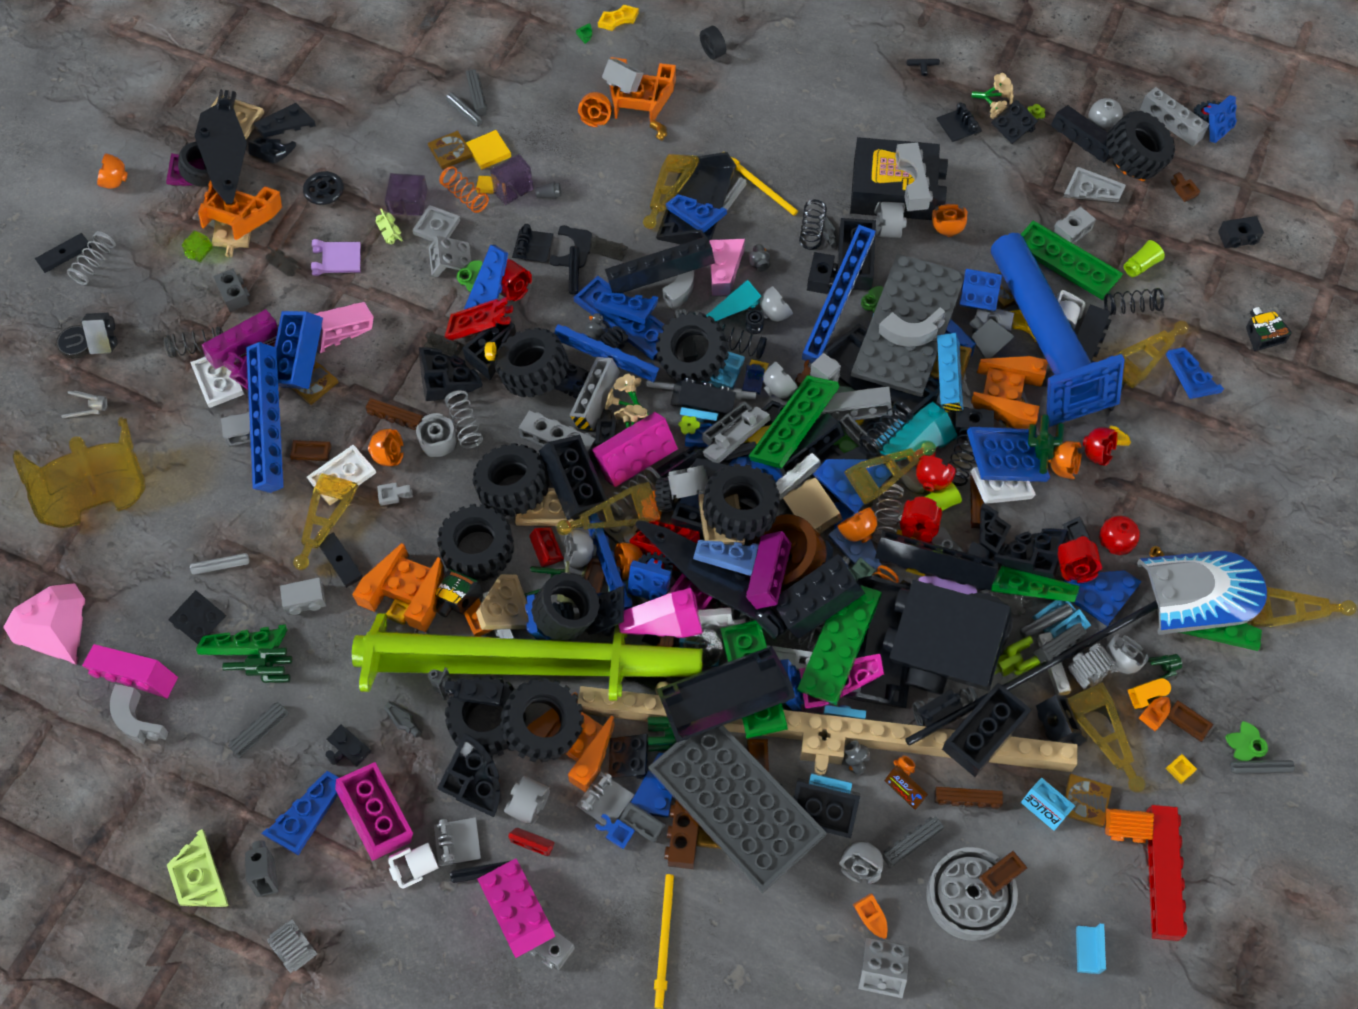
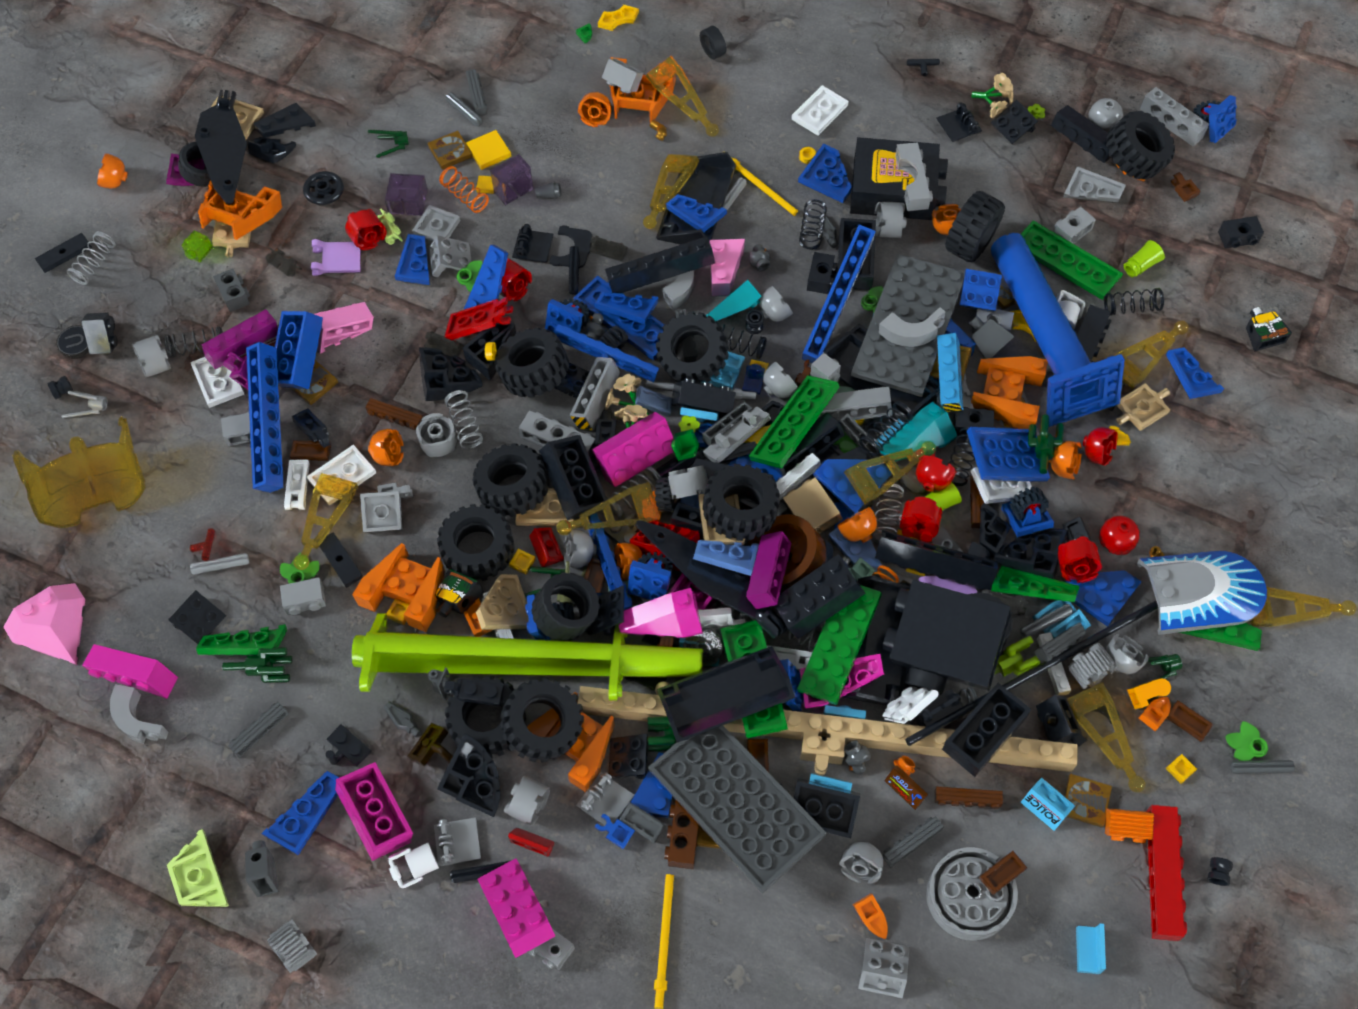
(60, 387): none -> black wheel
(151, 356): none -> light grey brick
(205, 546): none -> clear red piece
(290, 573): none -> bright green plate
(296, 484): none -> white plate
(312, 427): none -> black hinge
(365, 229): none -> red brick
(381, 511): none -> light grey plate
(399, 138): none -> dark green plant
(414, 261): none -> blue wing
(429, 744): none -> dark brown plate
(522, 561): none -> yellow tile
(567, 314): none -> blue plate
(653, 401): none -> sand blue tile
(665, 72): none -> clear yellow plate
(685, 444): none -> green panel
(806, 154): none -> yellow tile
(819, 110): none -> white plate
(827, 174): none -> blue plate
(909, 704): none -> white plate
(974, 226): none -> black tyre
(1028, 512): none -> plate
(1143, 407): none -> tan plate
(1220, 871): none -> black wheel

